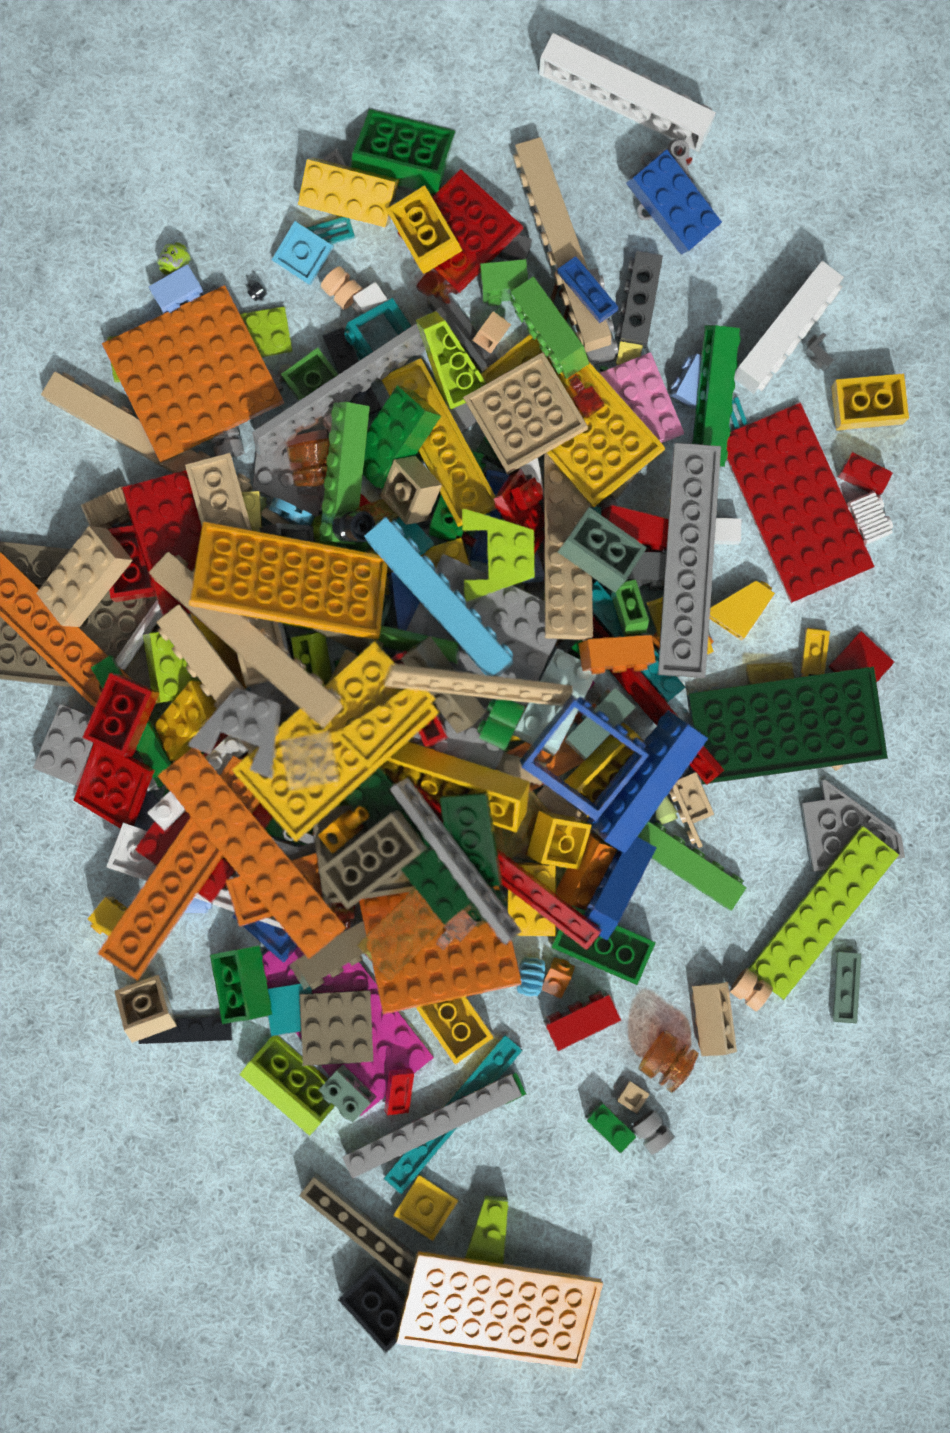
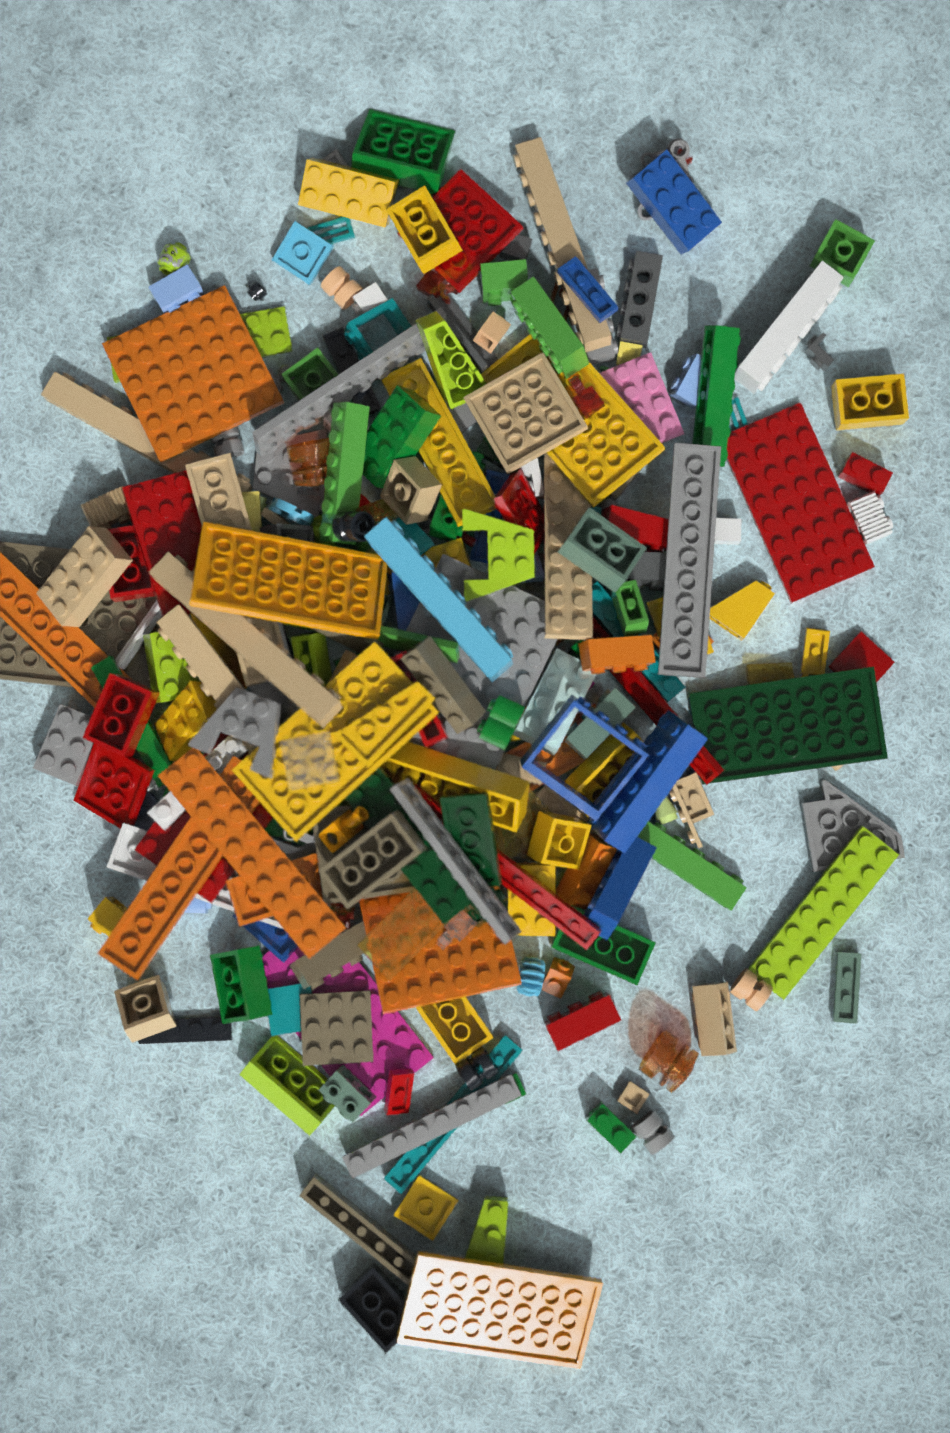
(469, 1071): none -> black wheel
(477, 685): tan tile -> none
(527, 494): red plate -> none
(626, 91): white brick -> none
(843, 251): none -> bright green brick

